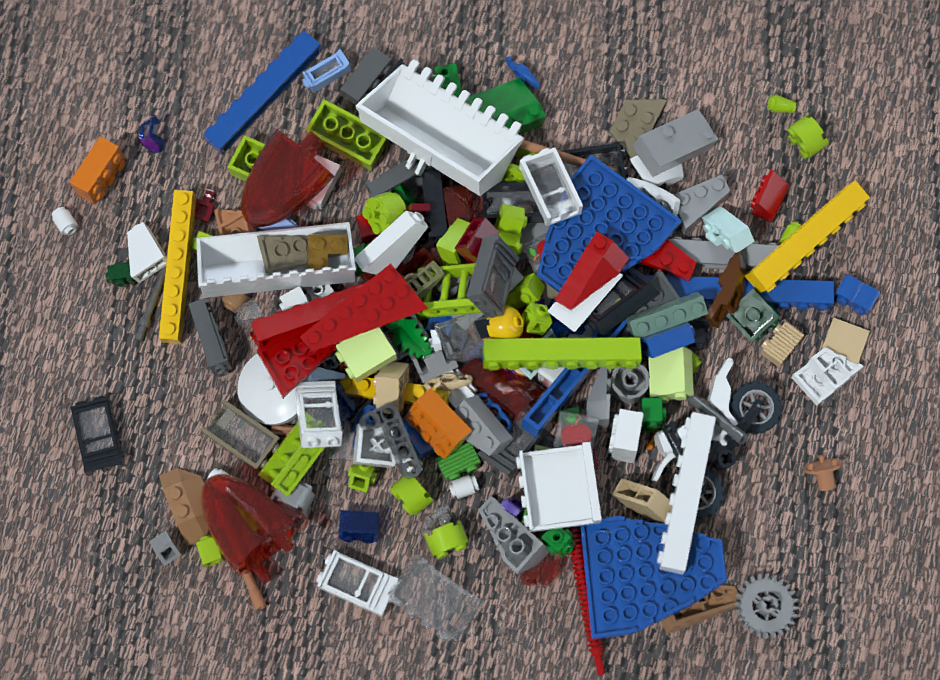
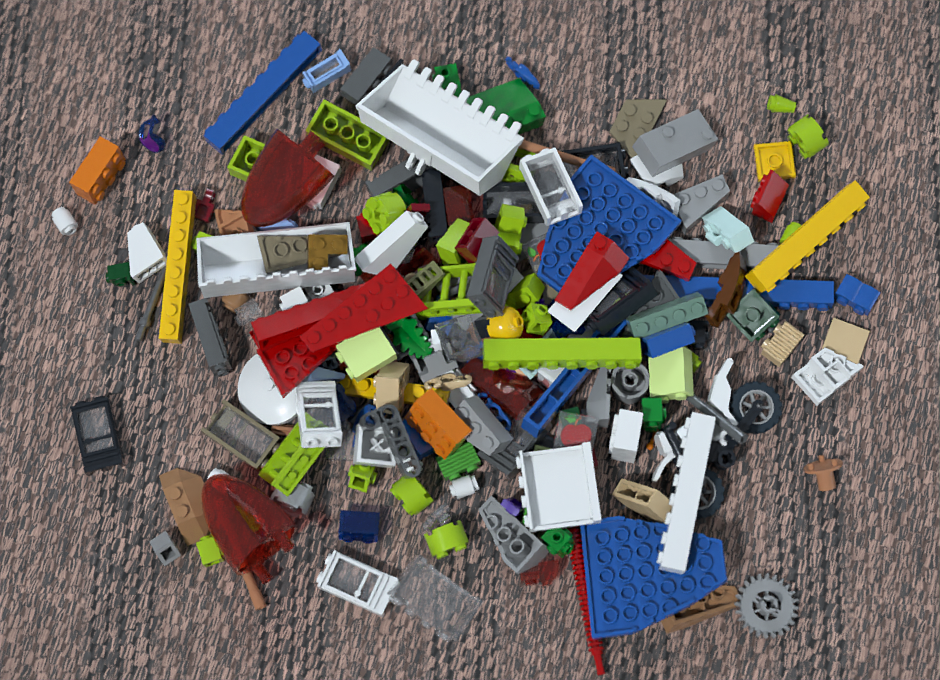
(774, 156): none -> yellow tile

